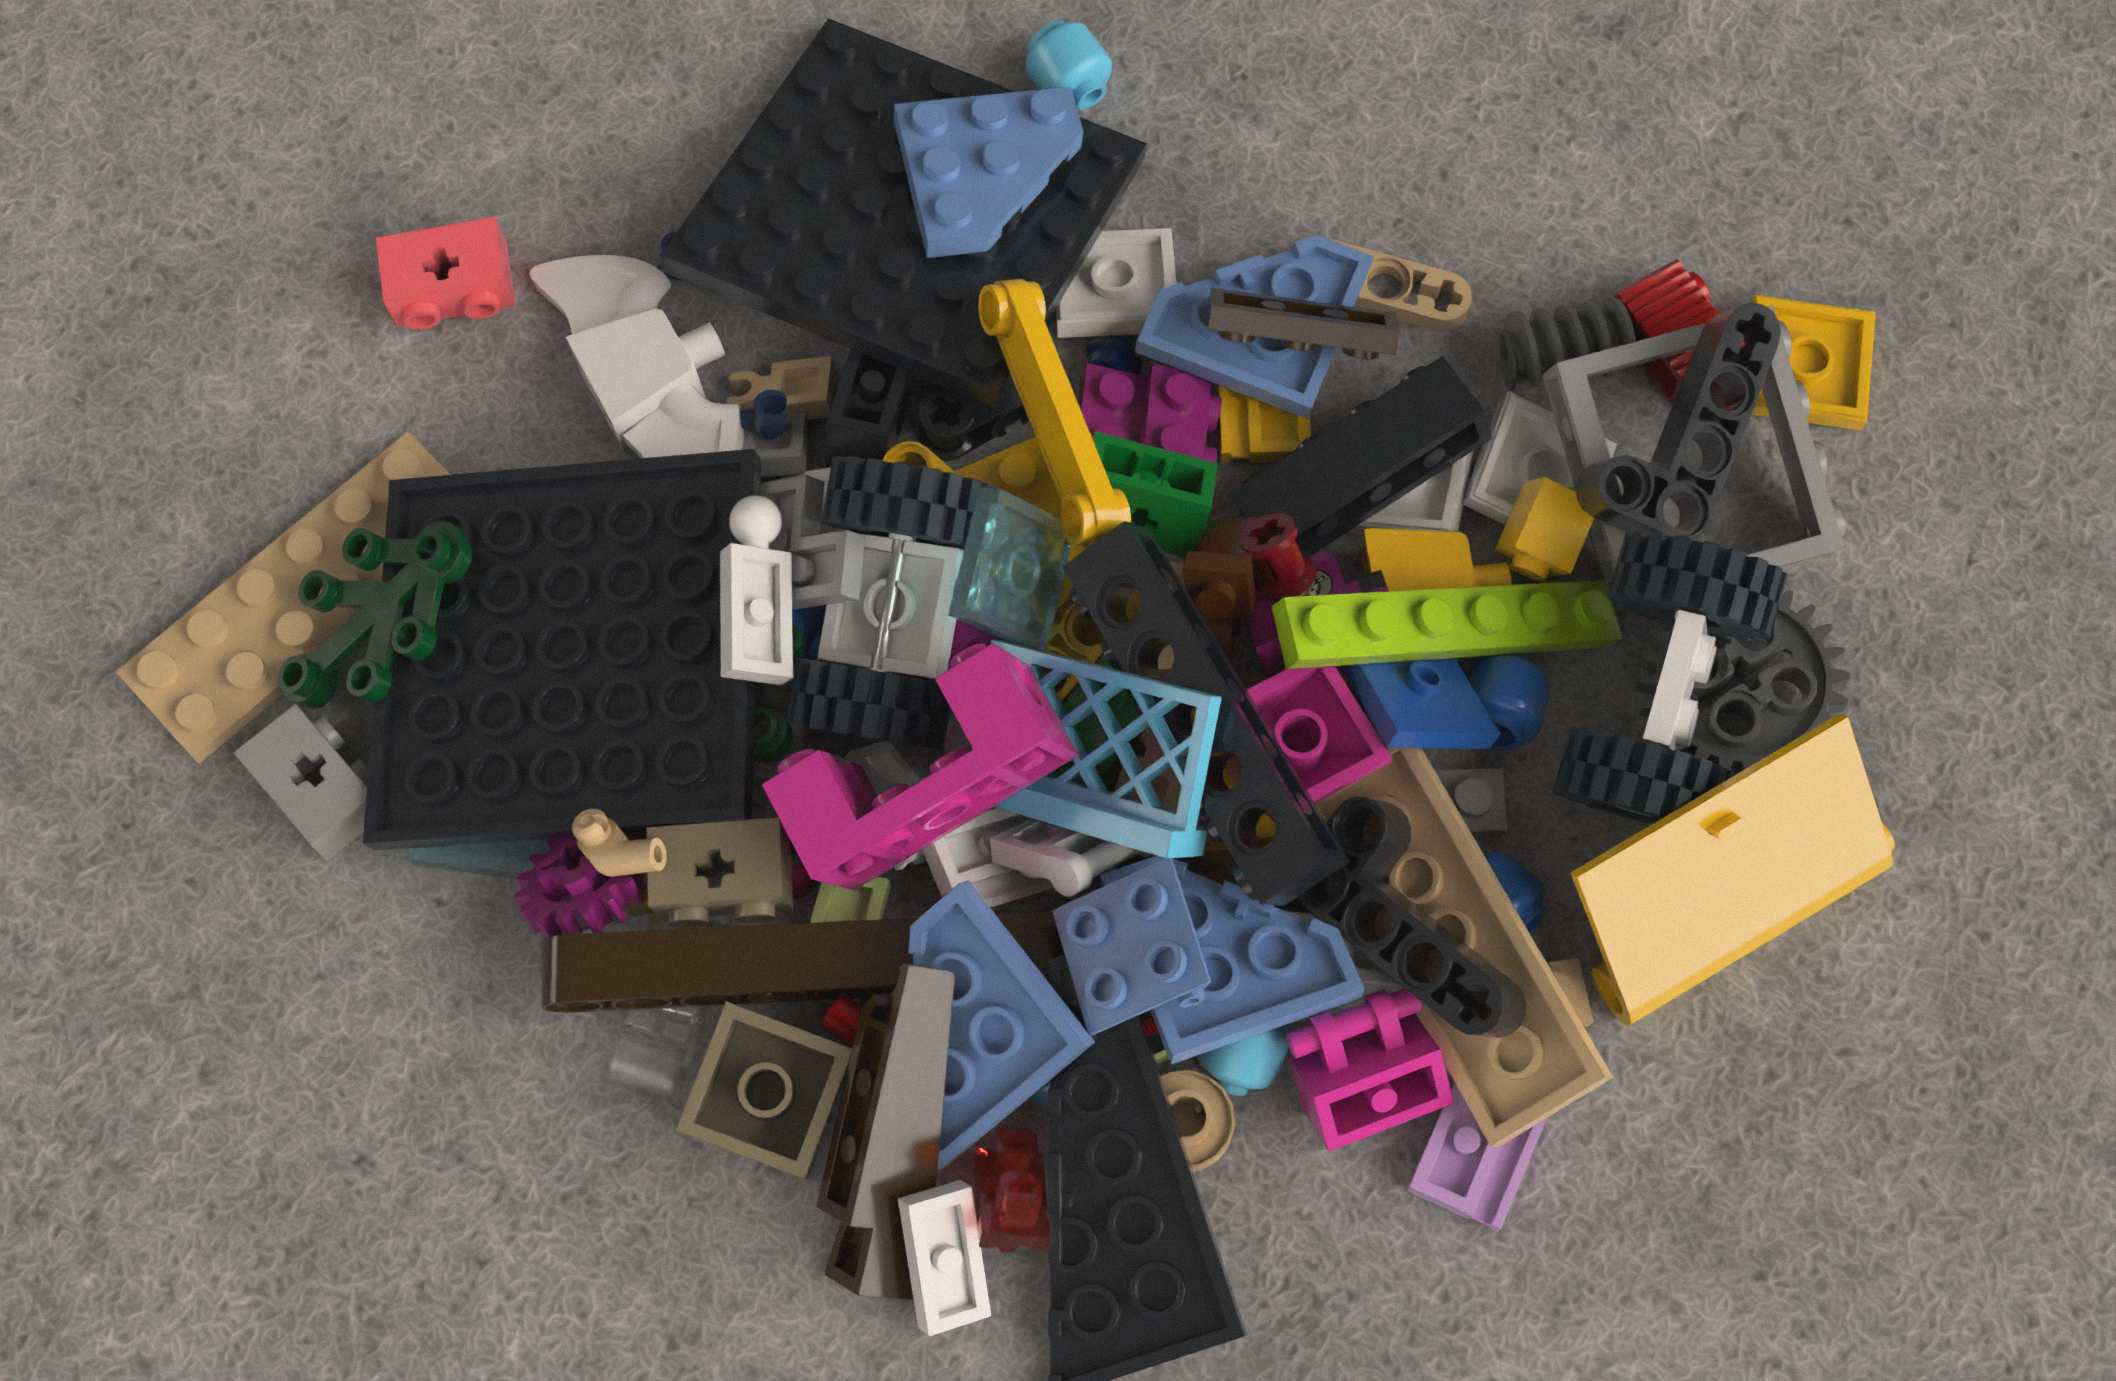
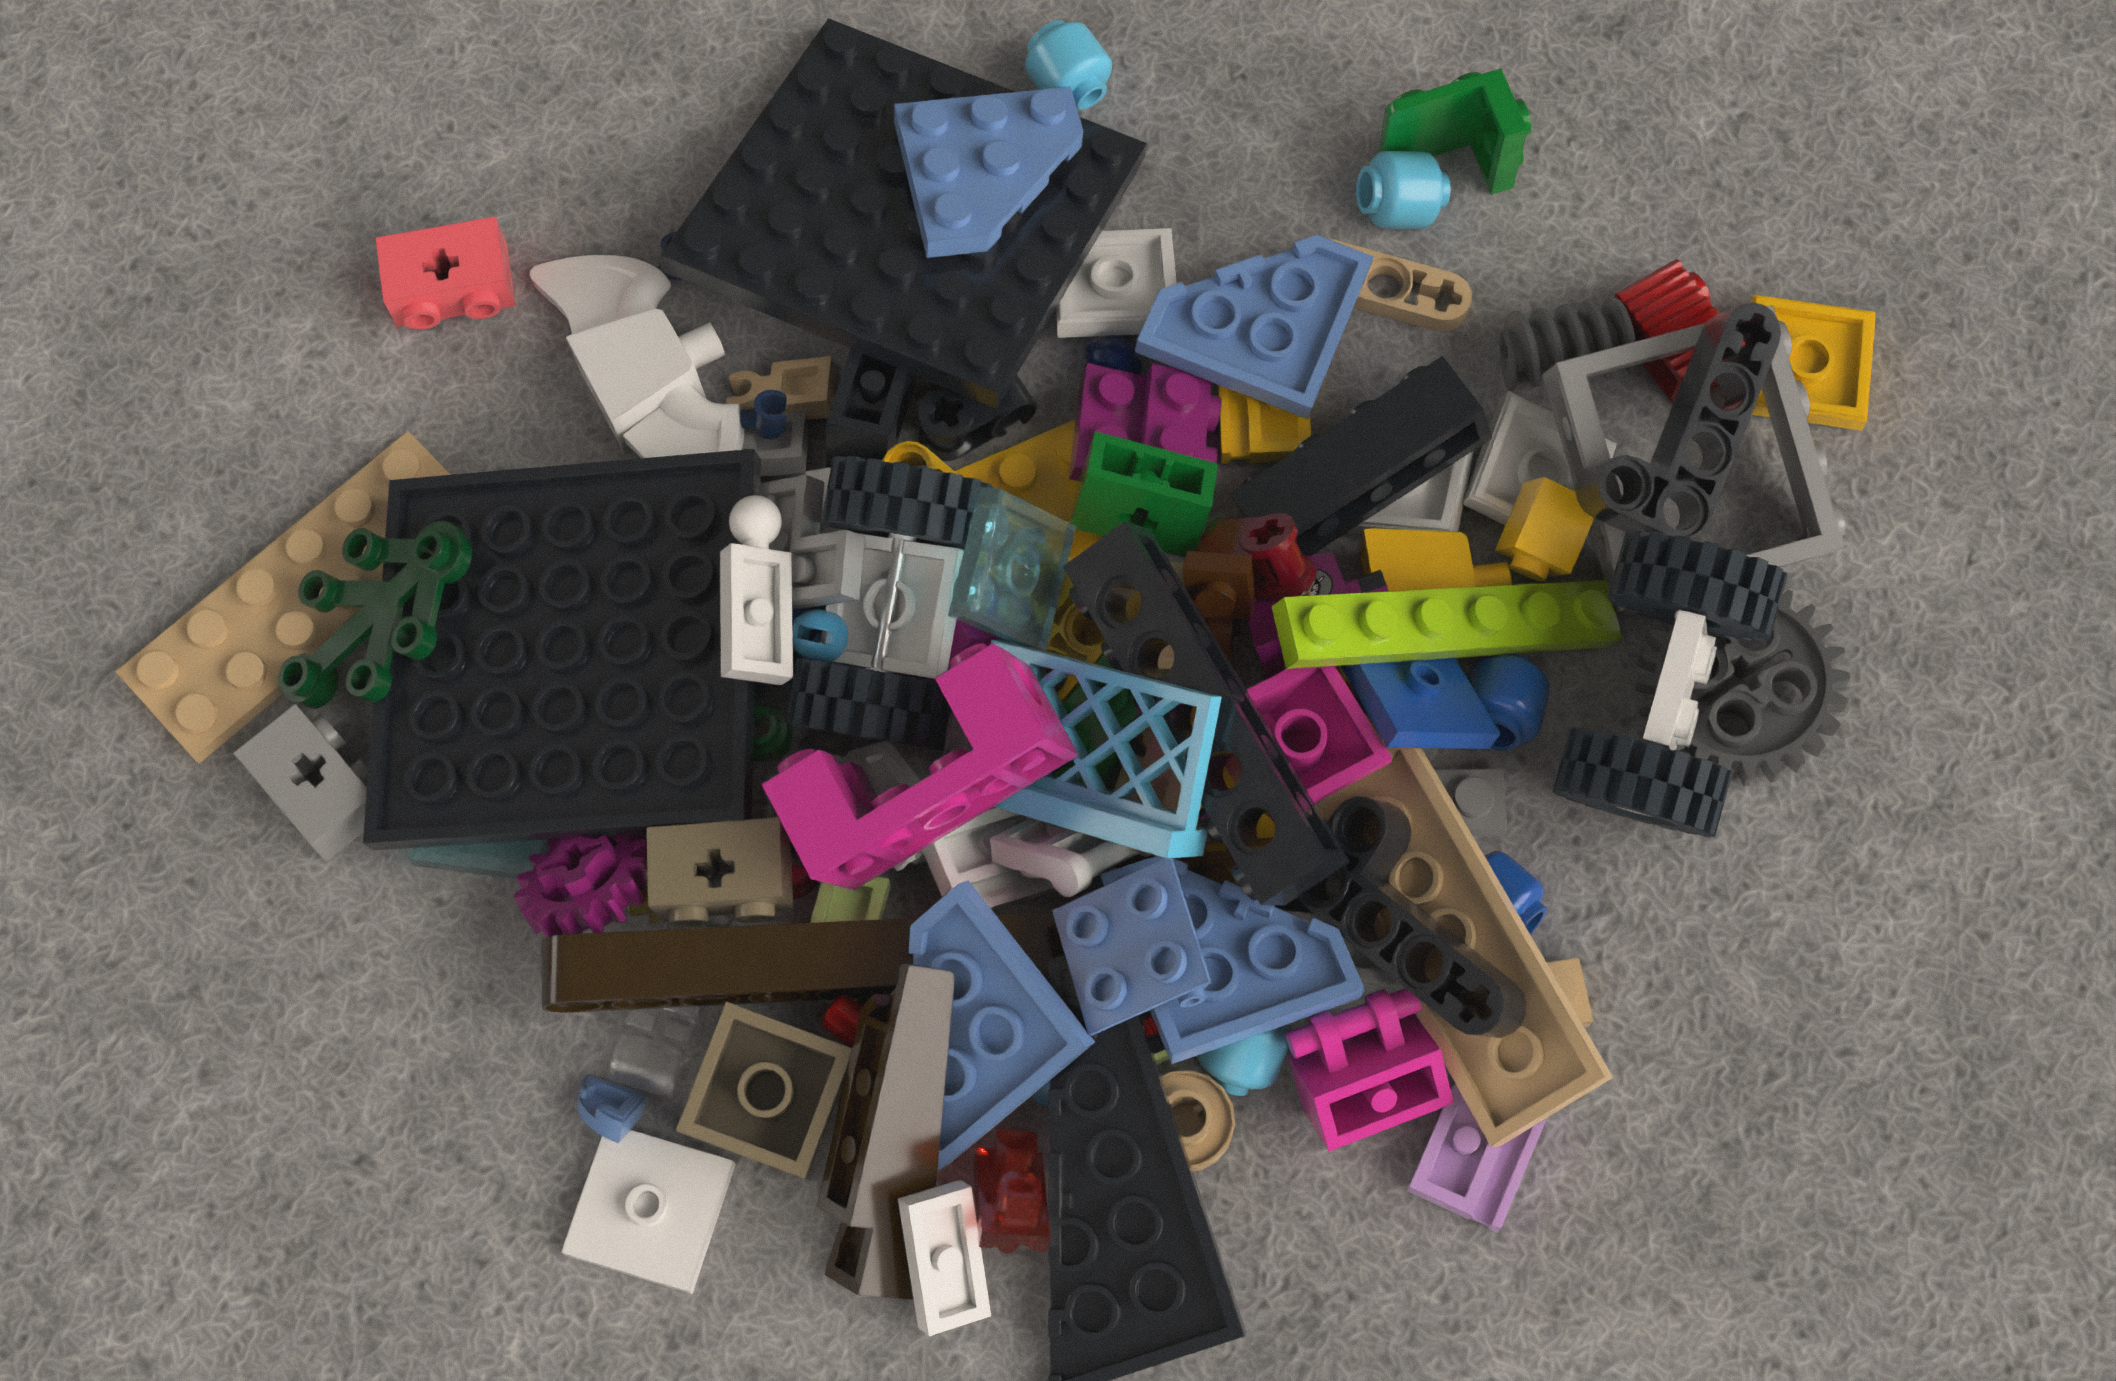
(609, 1107): none -> medium blue tile
(610, 848): tan arm -> none
(649, 1209): none -> white plate
(819, 619): none -> dark azure hinge
(1016, 316): yellow piece -> none
(1302, 323): dark brown plate -> none
(1402, 190): none -> medium azure head
(1466, 112): none -> green bracket
(1732, 870): yellow door -> none

